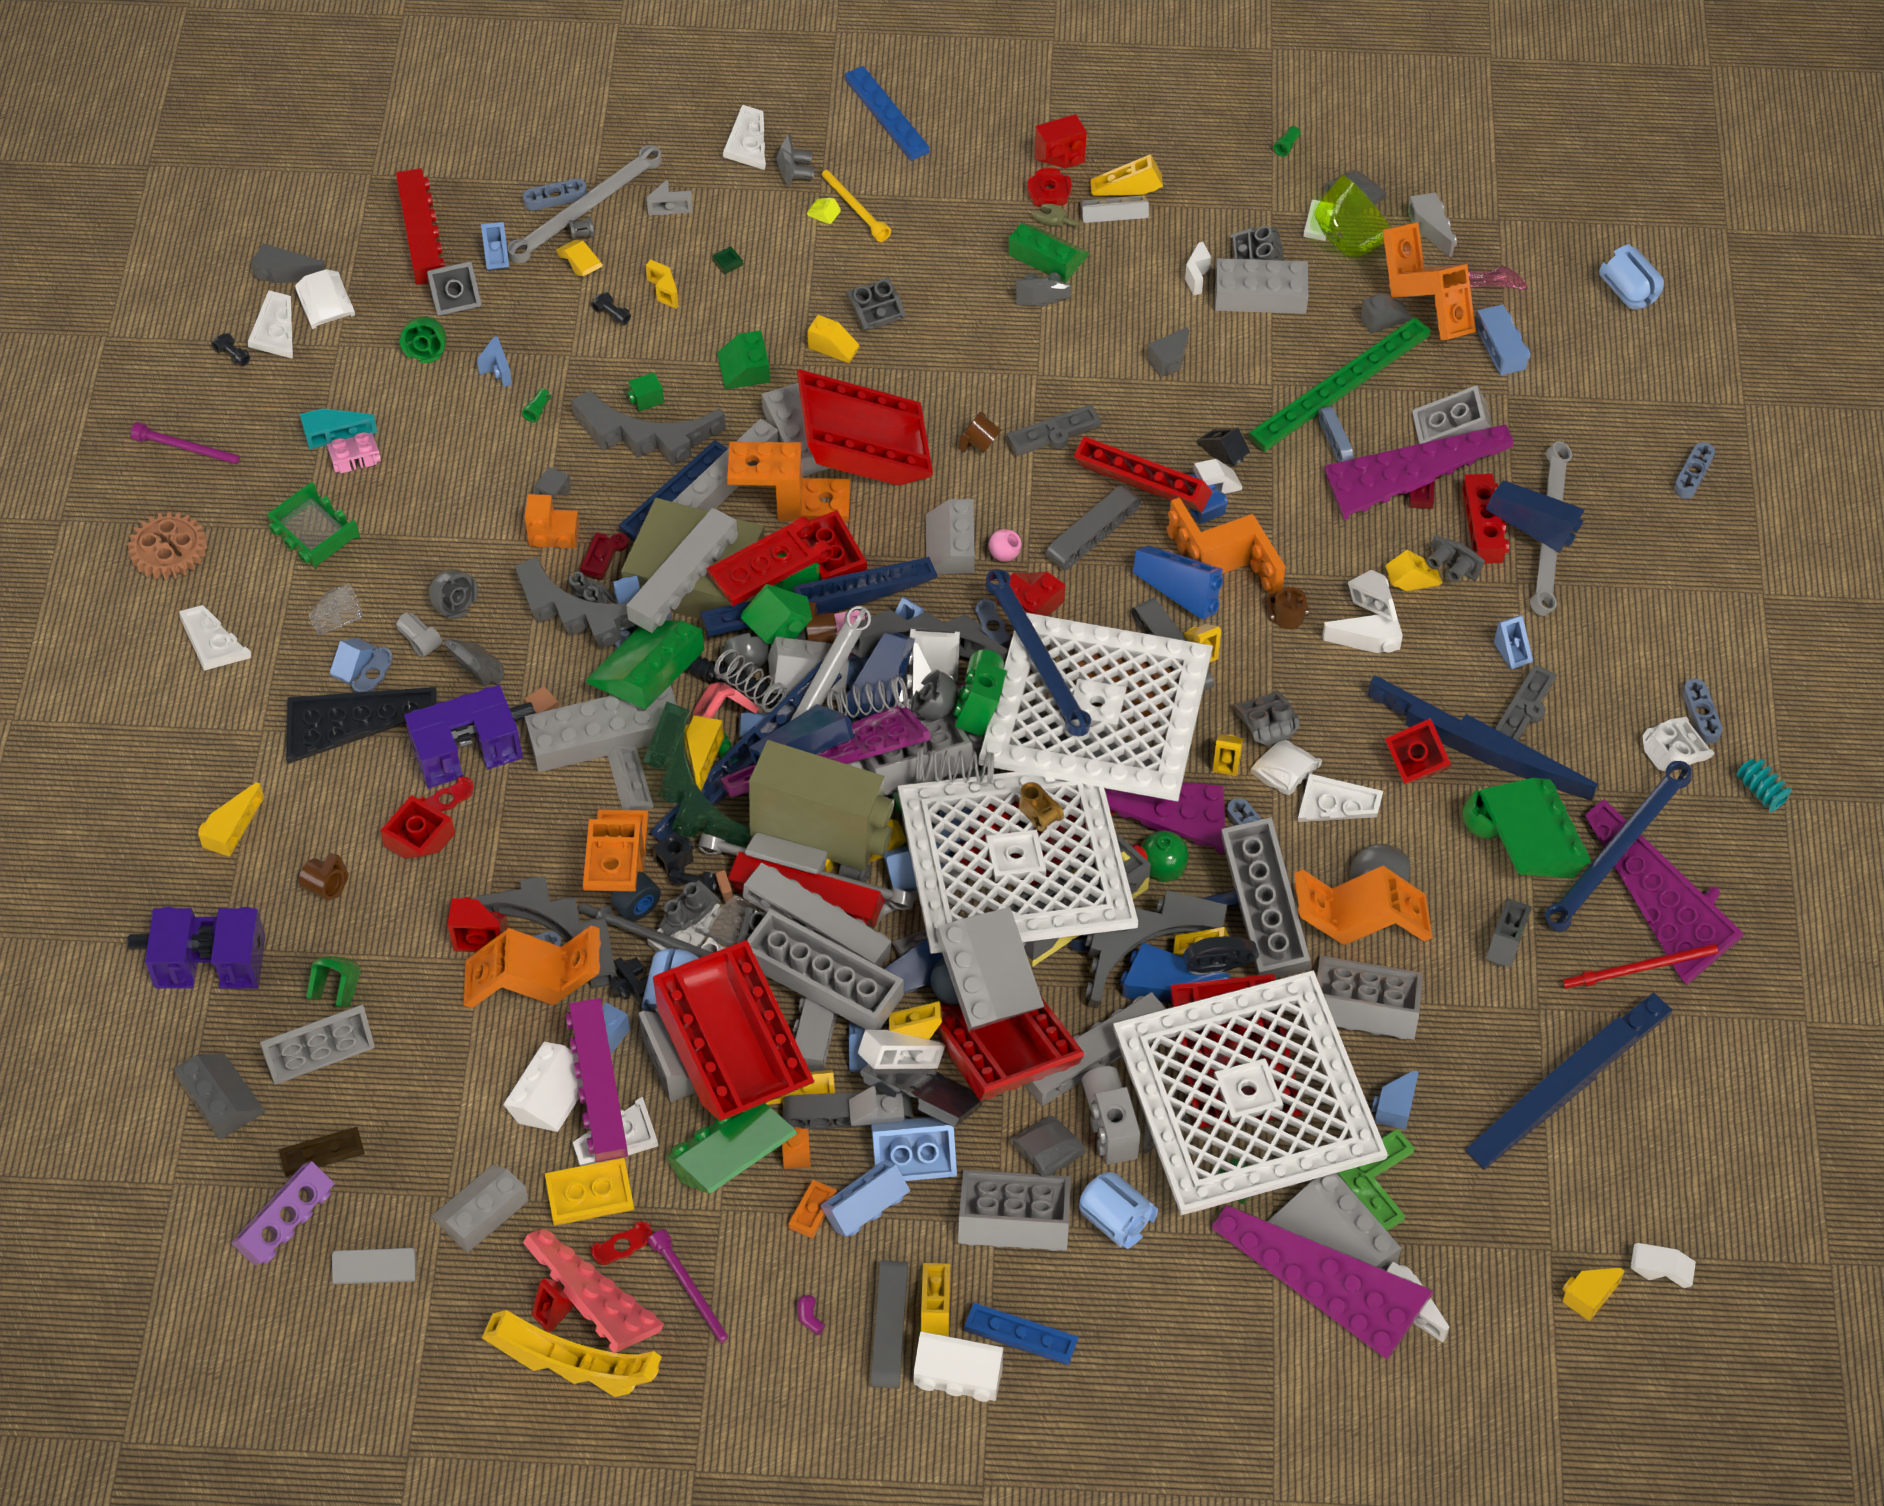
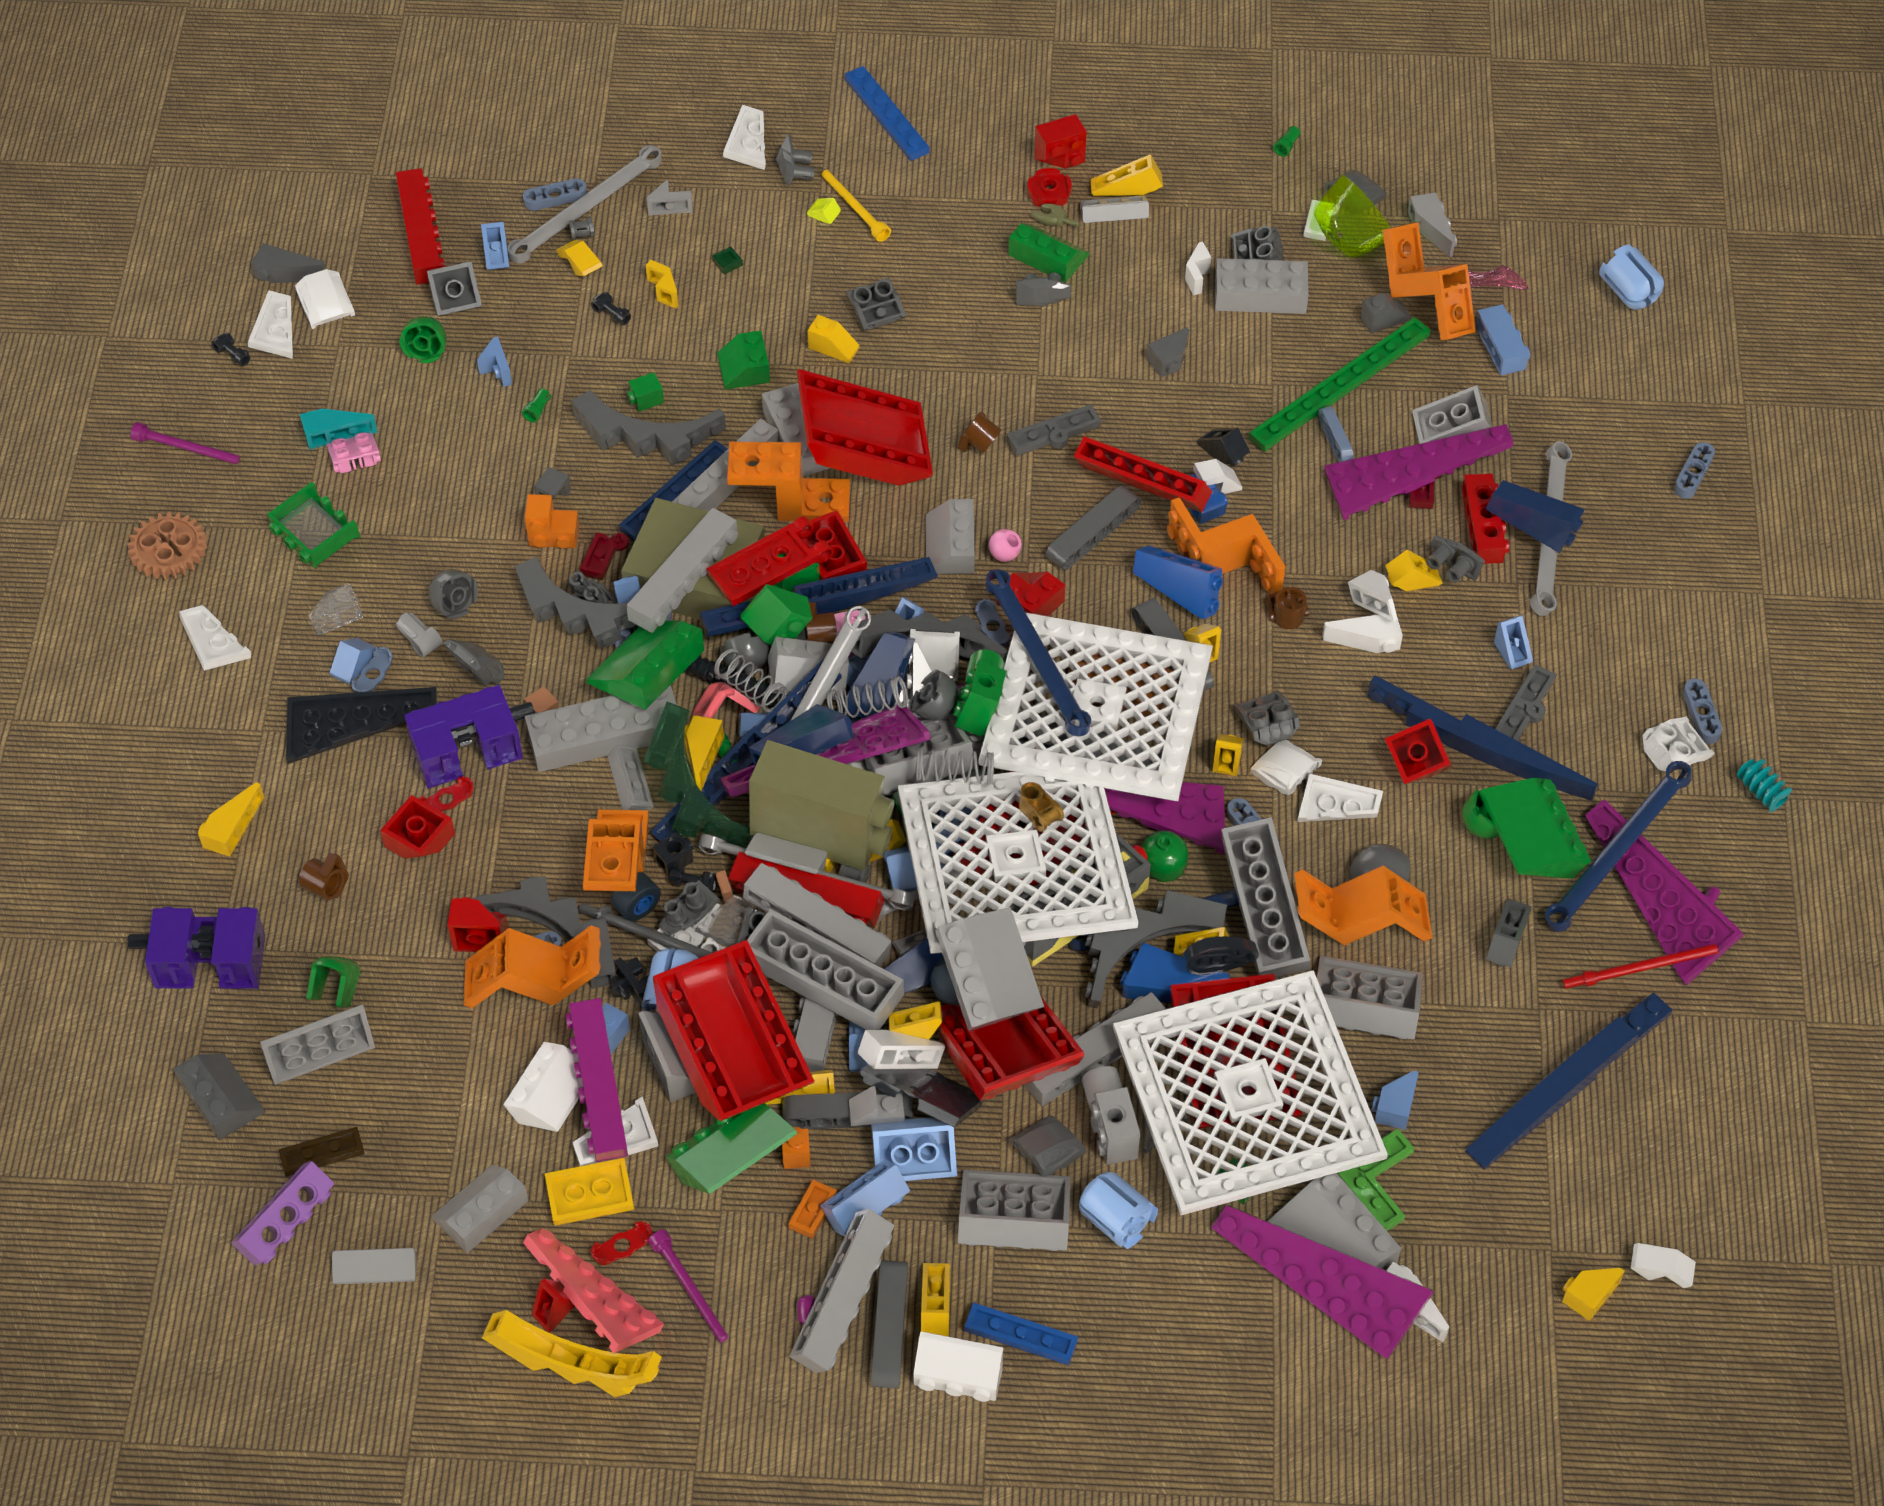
(842, 1291): none -> light grey brick

